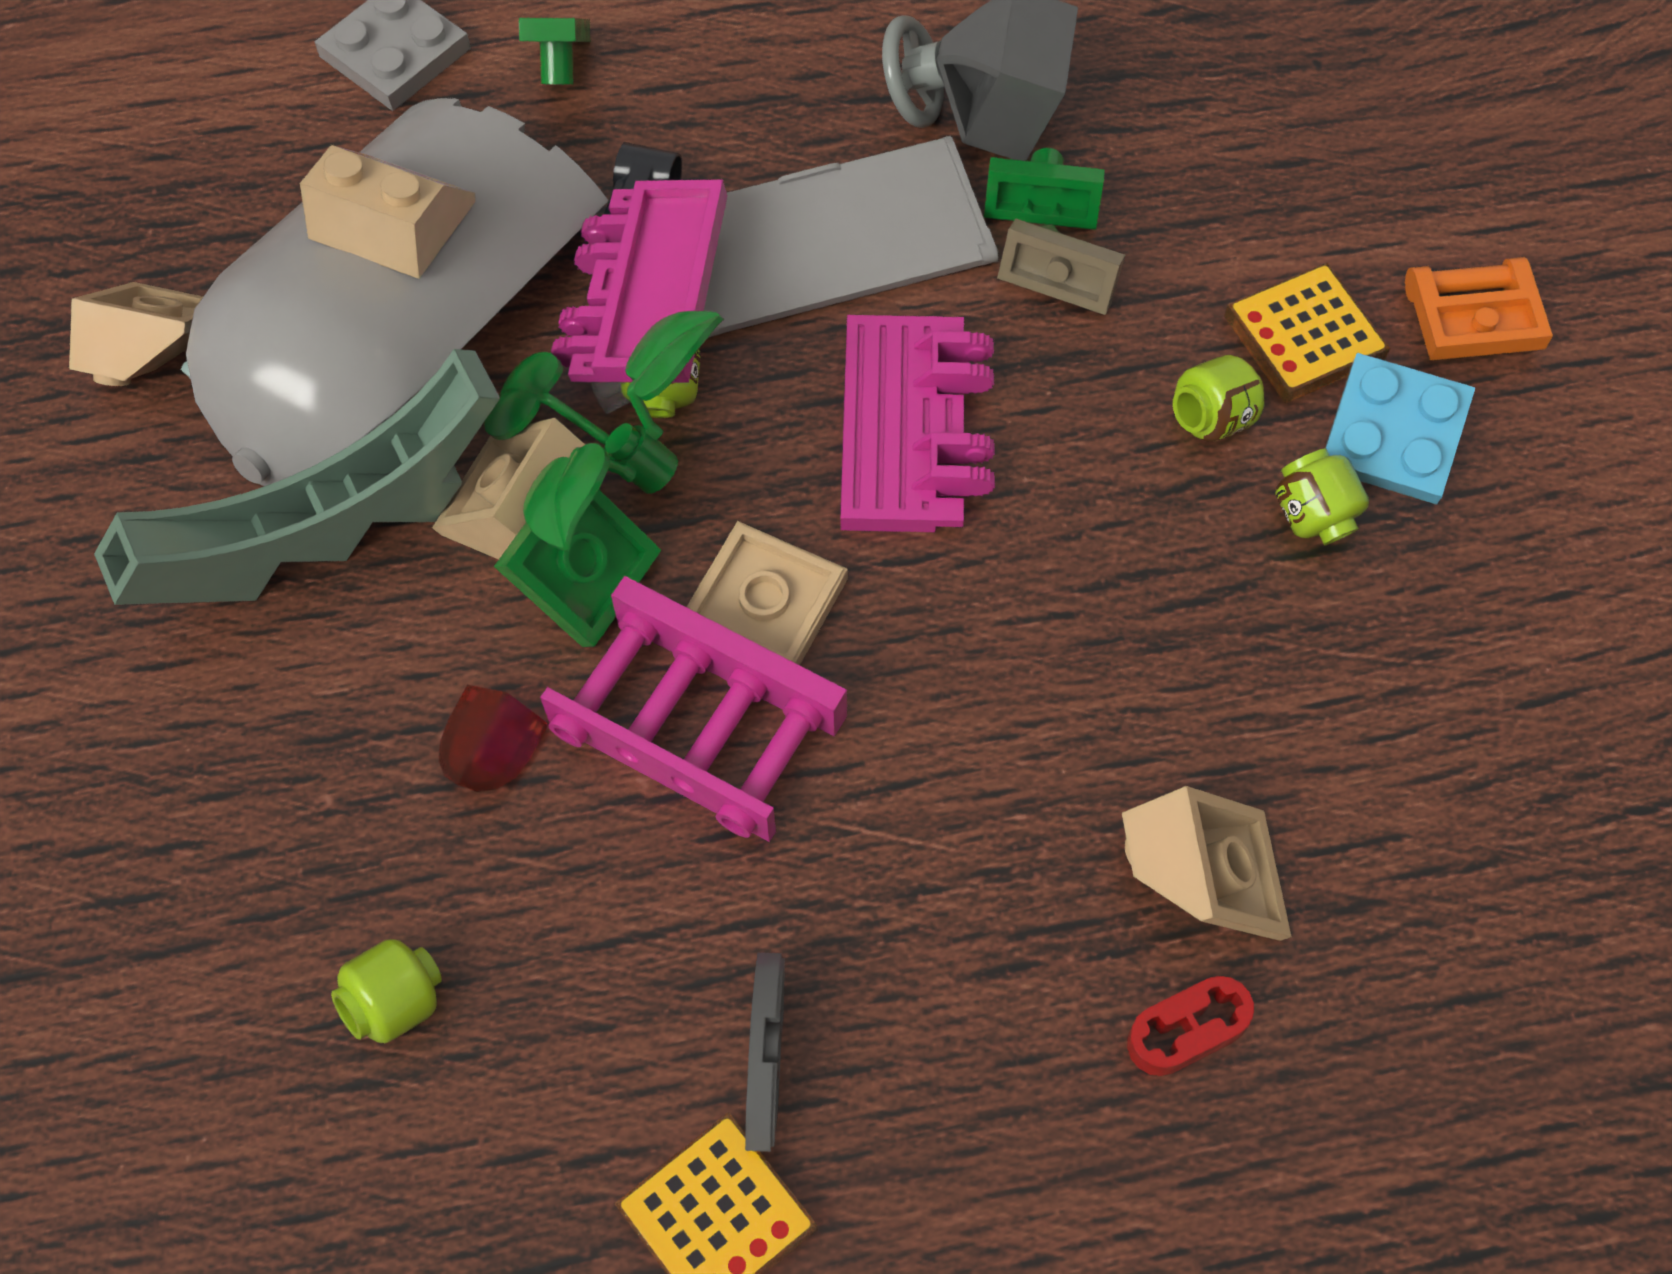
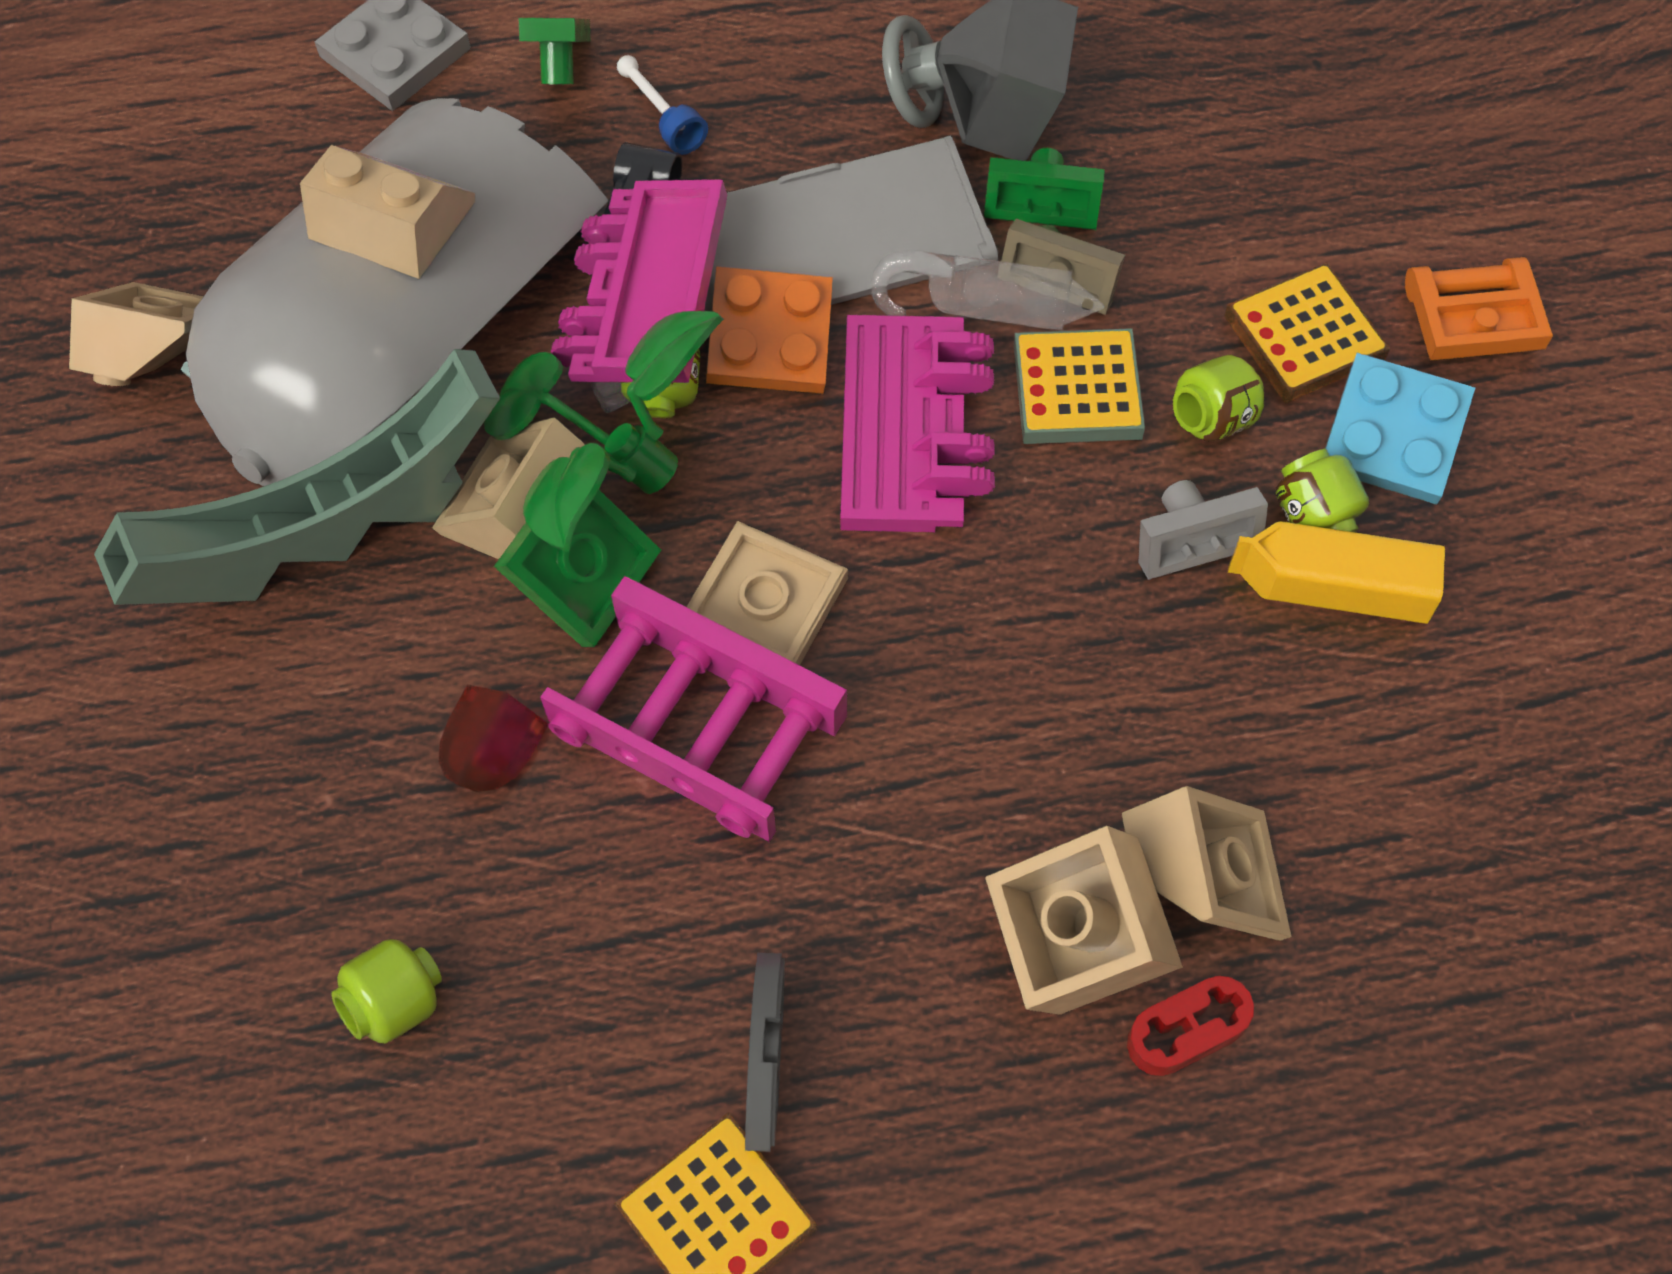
(679, 126): none -> blue hinge
(771, 330): none -> orange plate
(988, 289): none -> clear plate
(1078, 386): none -> yellow tile
(1082, 921): none -> tan brick
(1196, 529): none -> light grey tile
(1343, 570): none -> yellow piece

